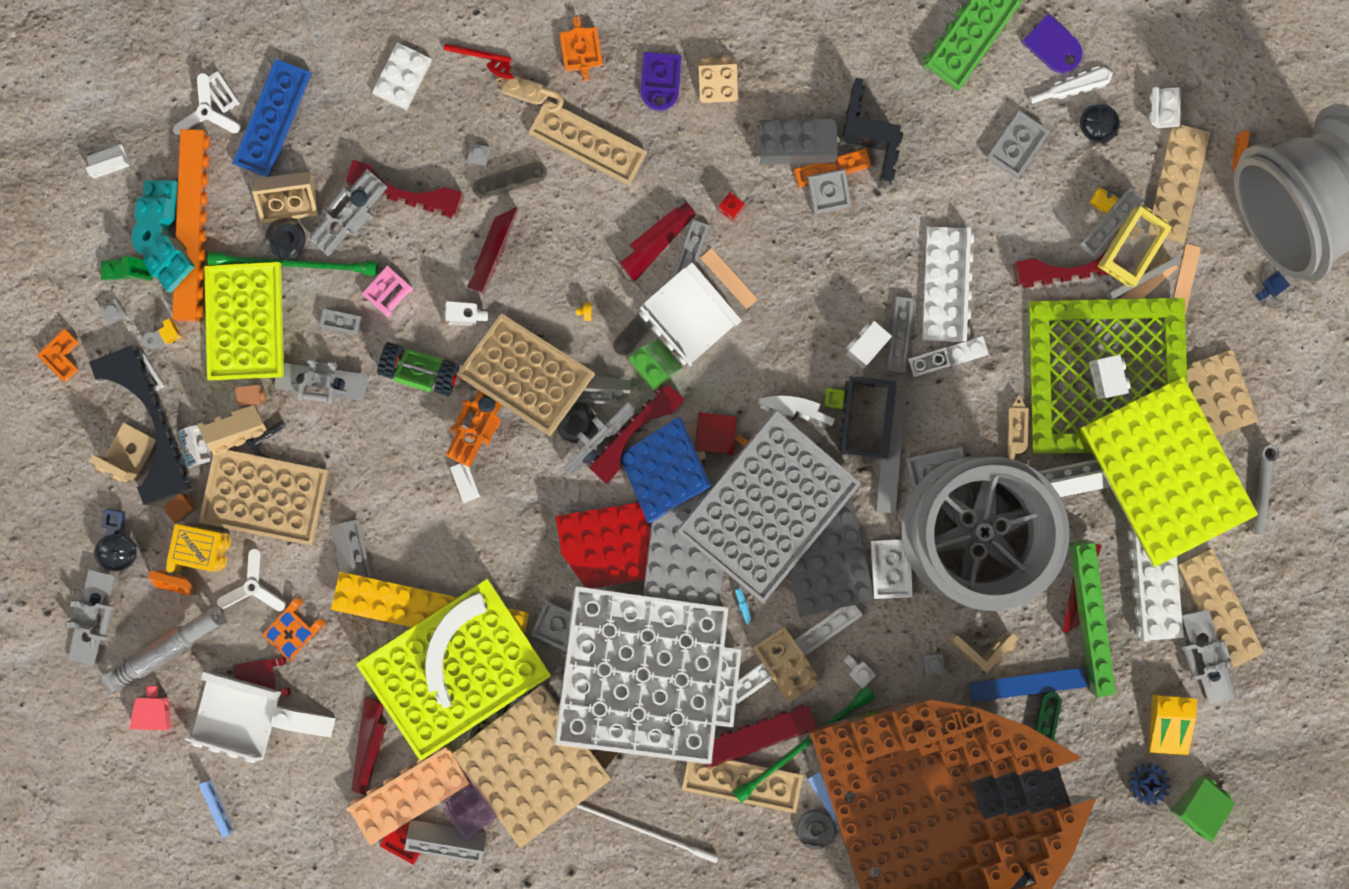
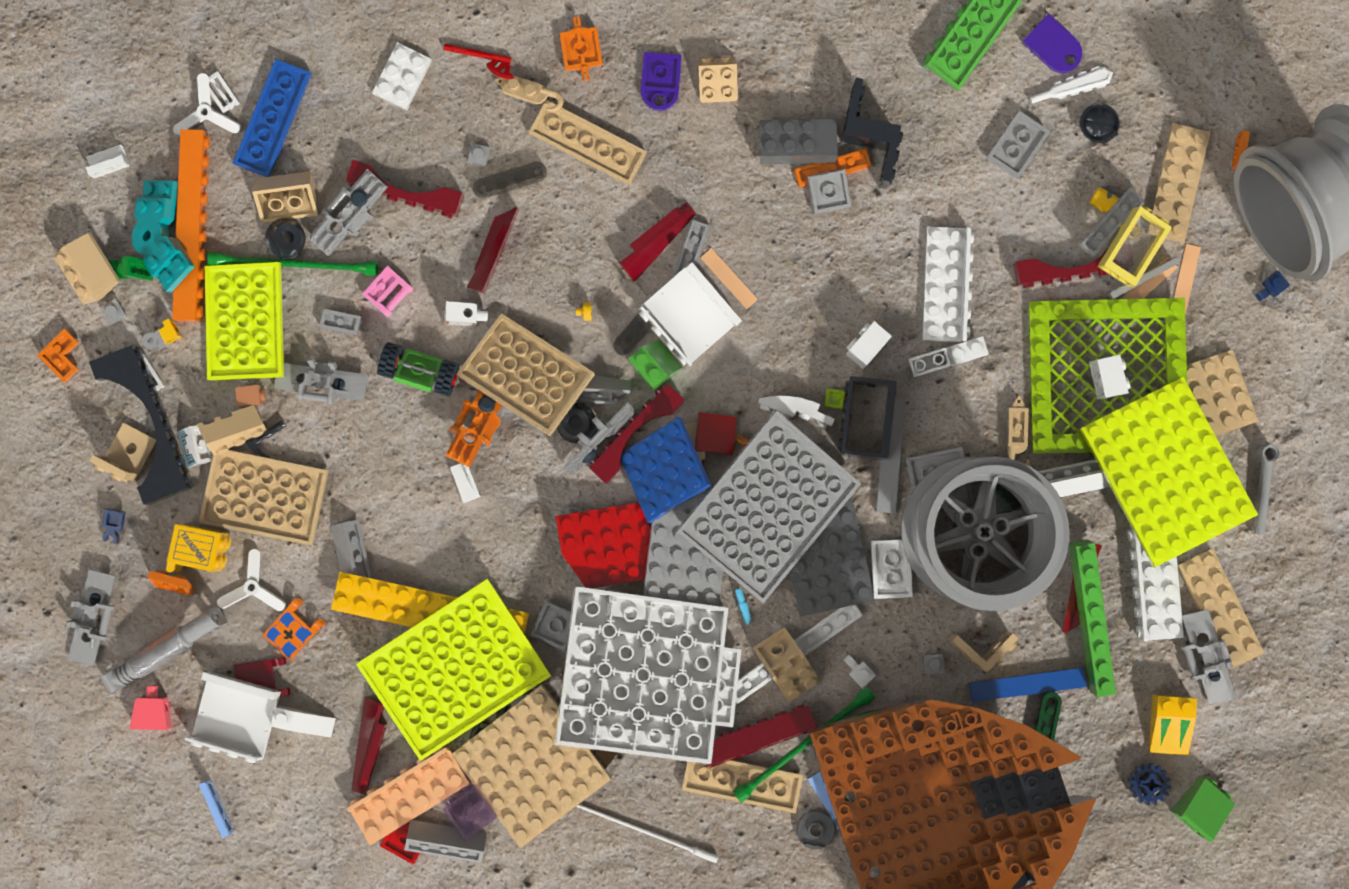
(87, 269): none -> tan slope
(115, 552): black piece -> none
(180, 507): dark orange brick -> none
(457, 616): white arch -> none
(731, 207): red brick -> none
(900, 334): light grey tile -> none
(1165, 107): white bracket -> none

